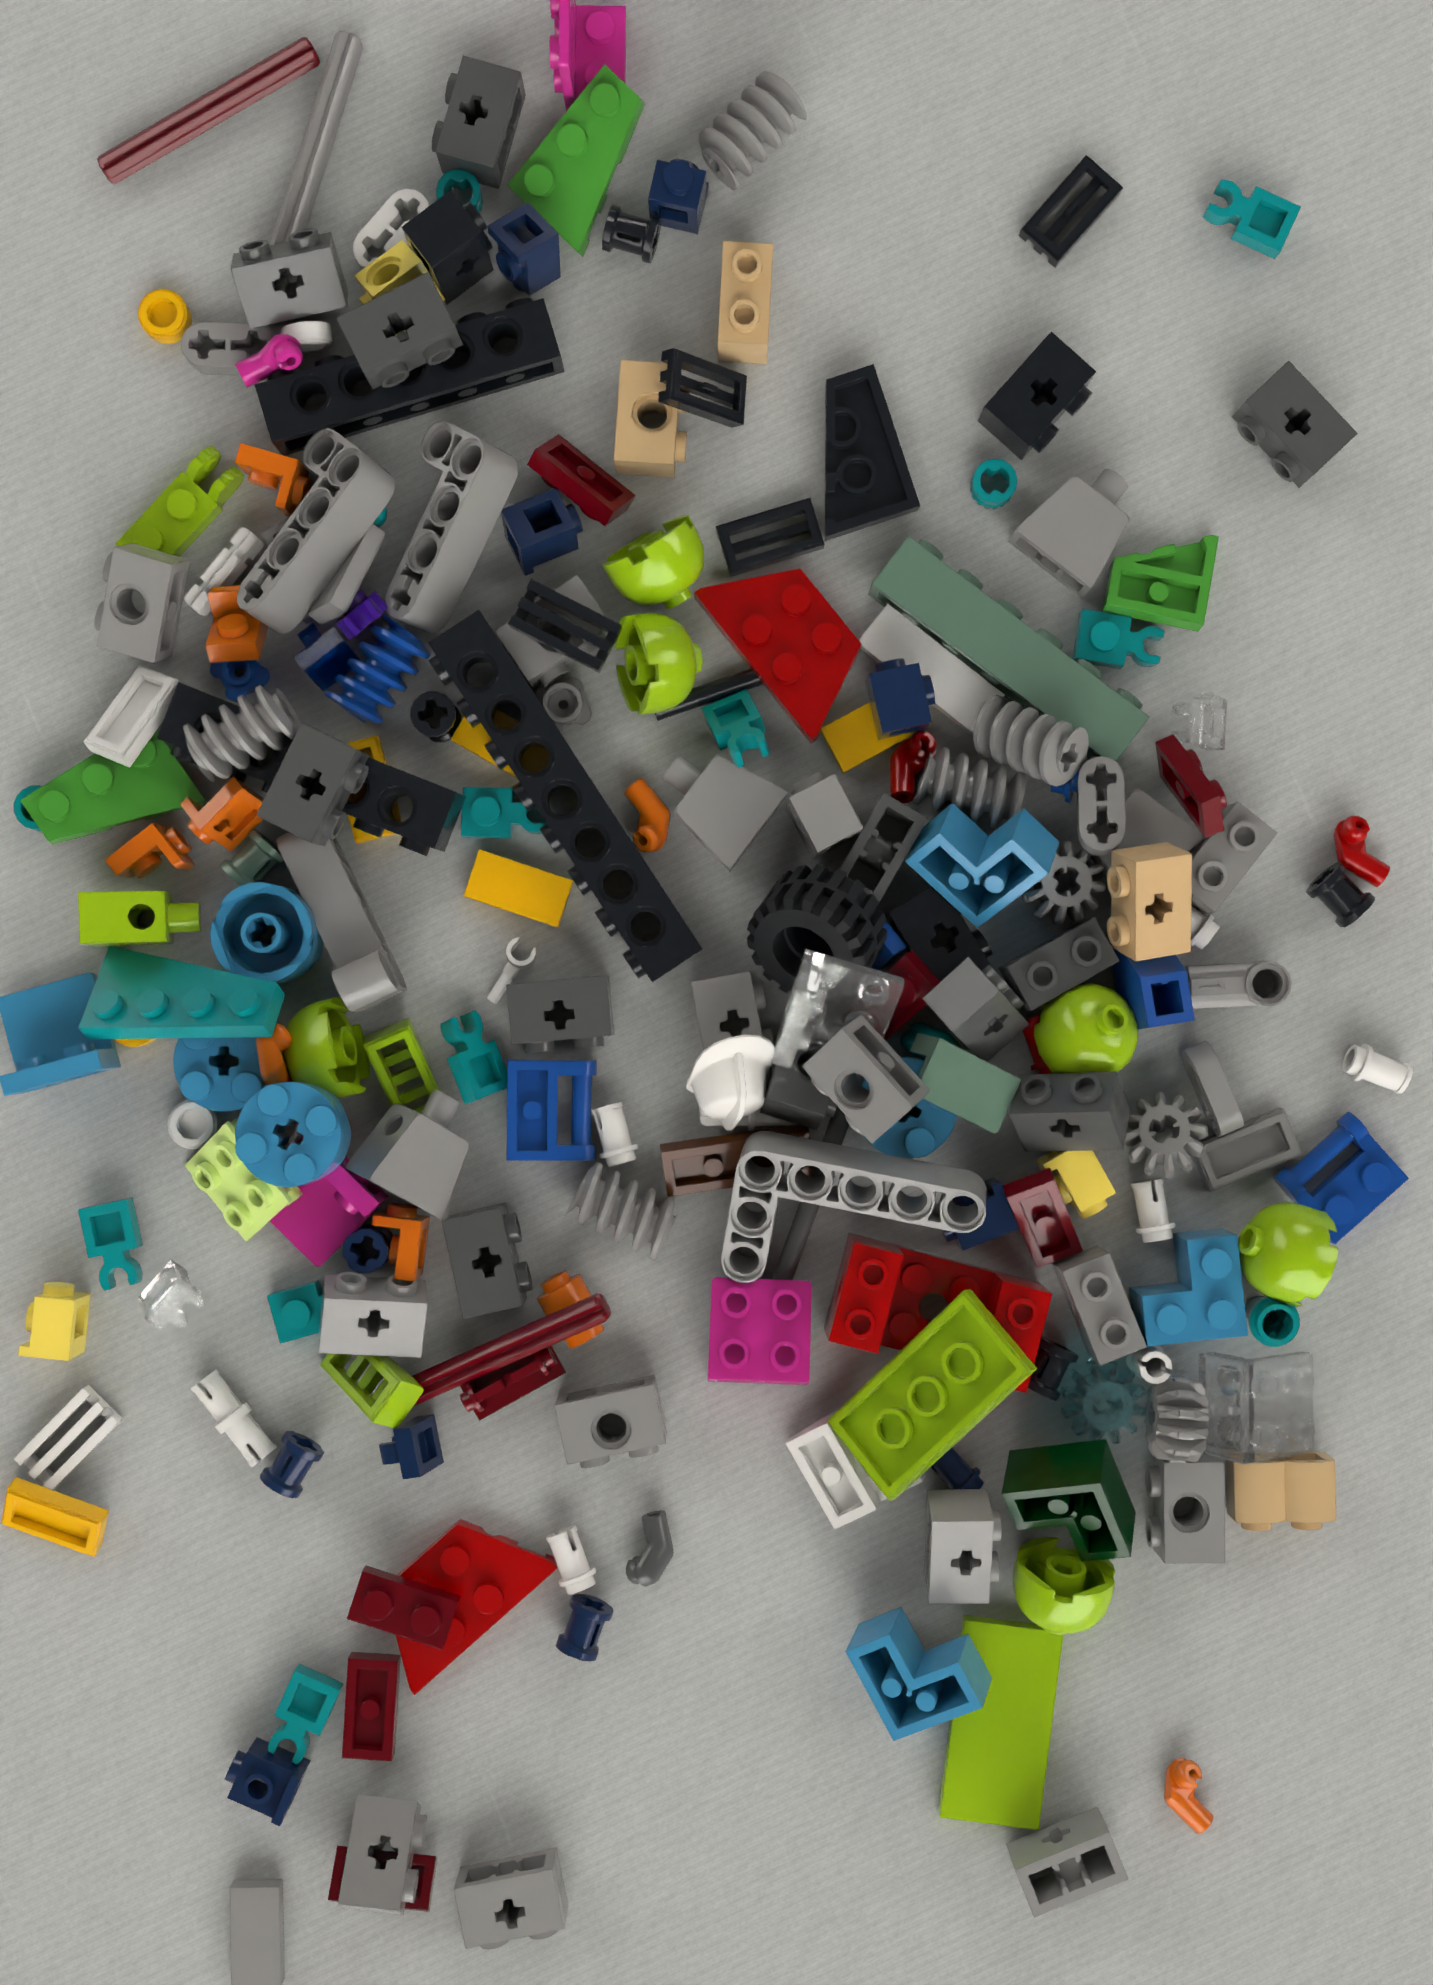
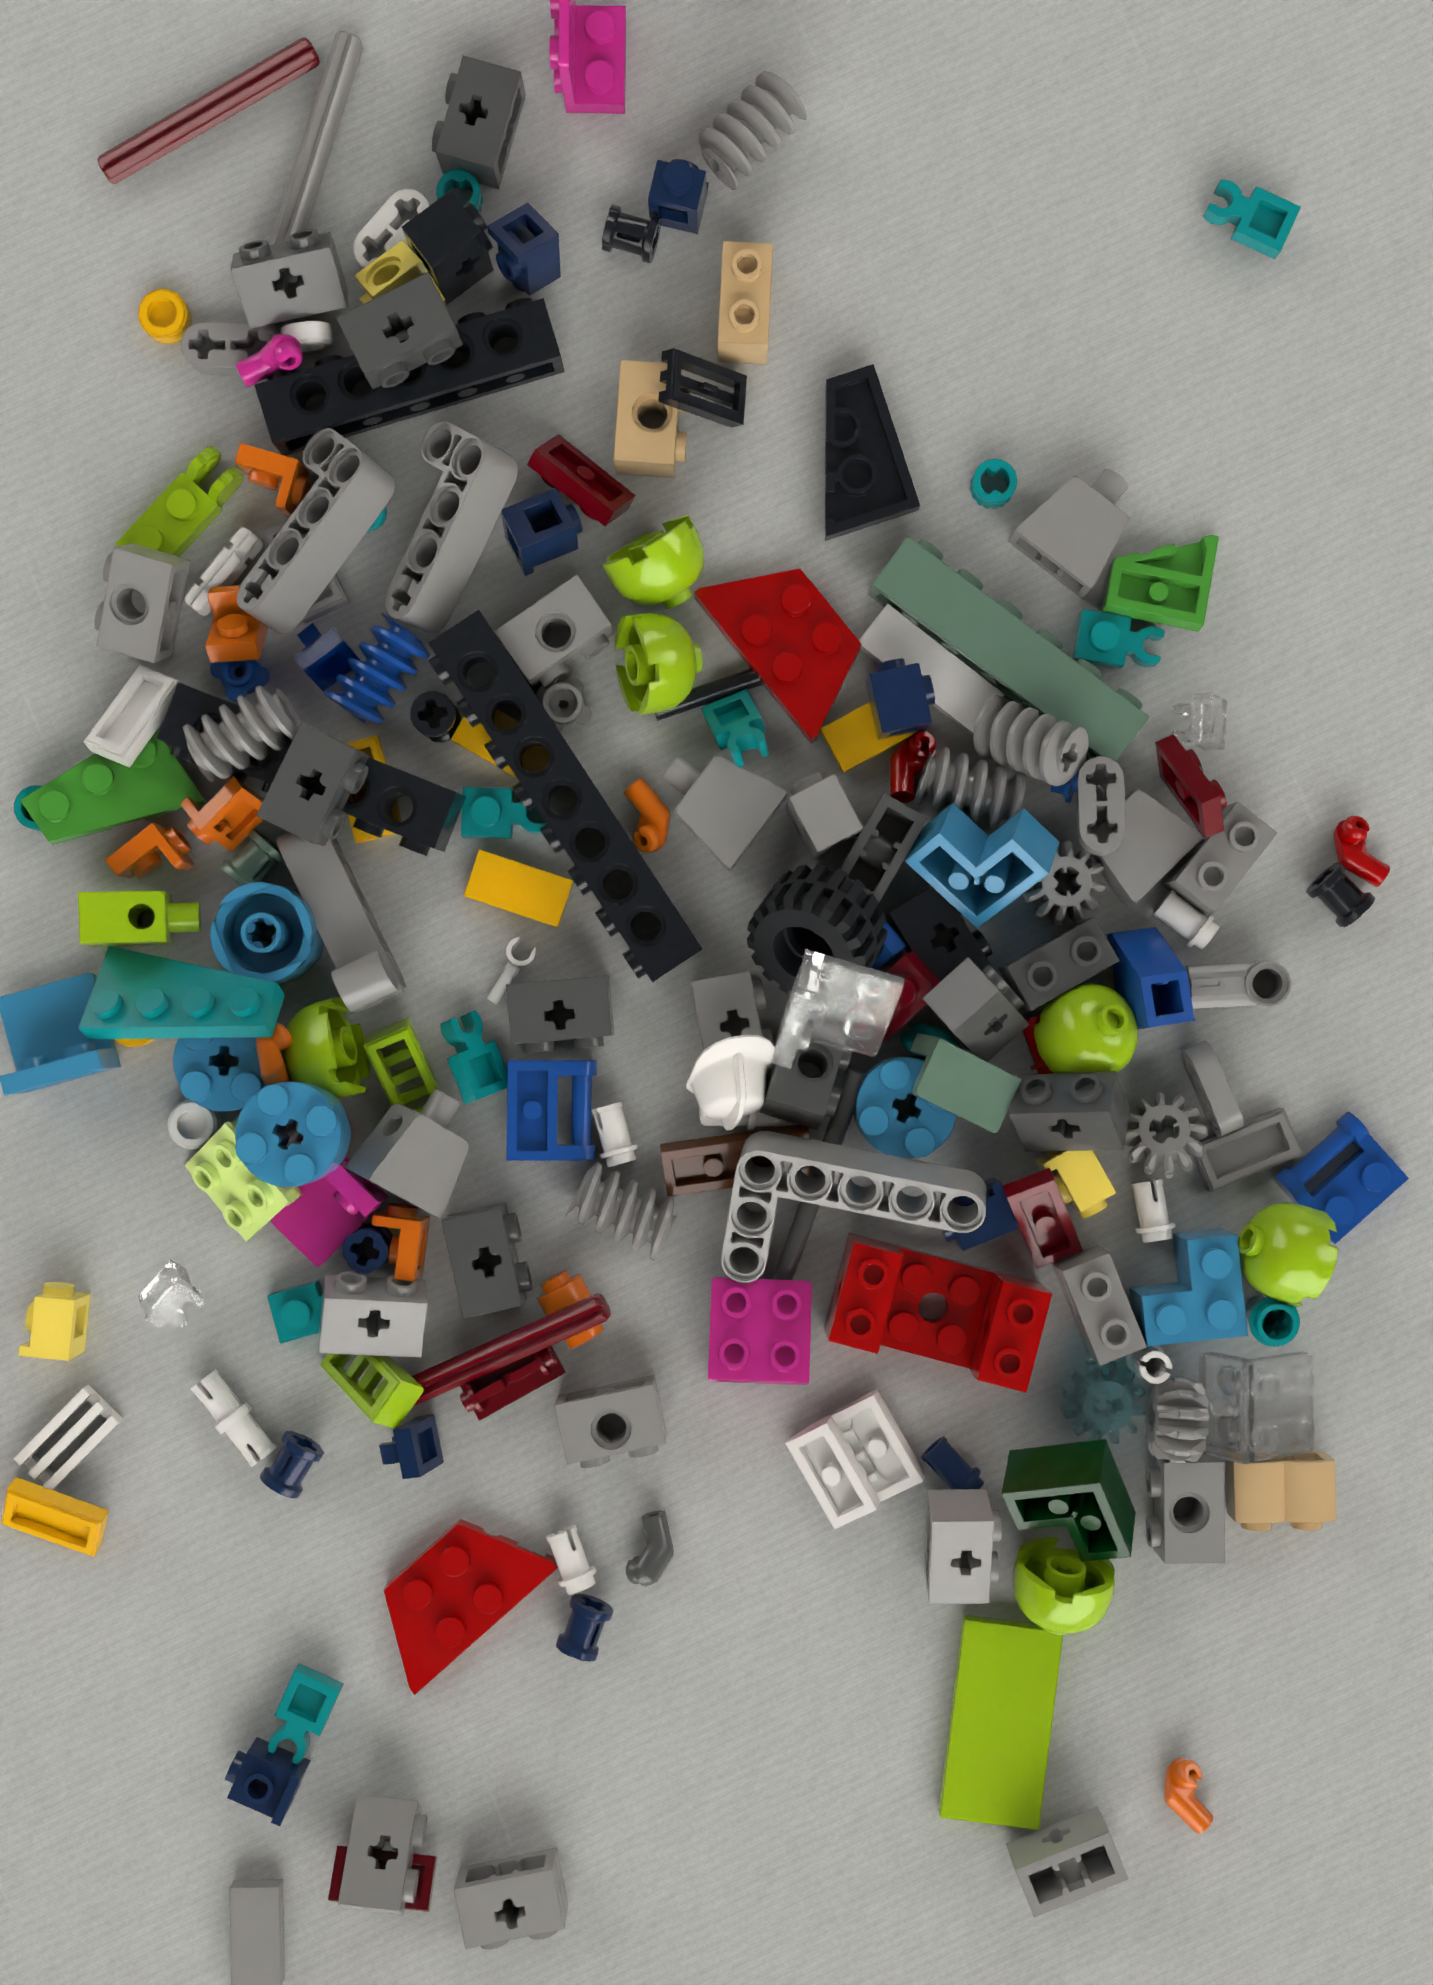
(111, 1232): teal plate -> none
(344, 585): light grey tile -> none
(361, 613): dark purple plate -> none
(371, 1706): dark red plate -> none
(403, 1607): dark red plate -> none
(527, 606): black tile -> none
(578, 158): bright green wing -> none
(776, 555): black tile -> none
(891, 1081): light grey brick -> none
(912, 1684): dark azure brick -> none
(931, 1394): lime tile -> none
(1043, 242): black tile -> none
(1050, 371): black brick -> none
(1051, 1366): black bush -> none
(1150, 901): tan brick -> none
(1293, 400): dark grey brick -> none
(1368, 1065): white pin -> none

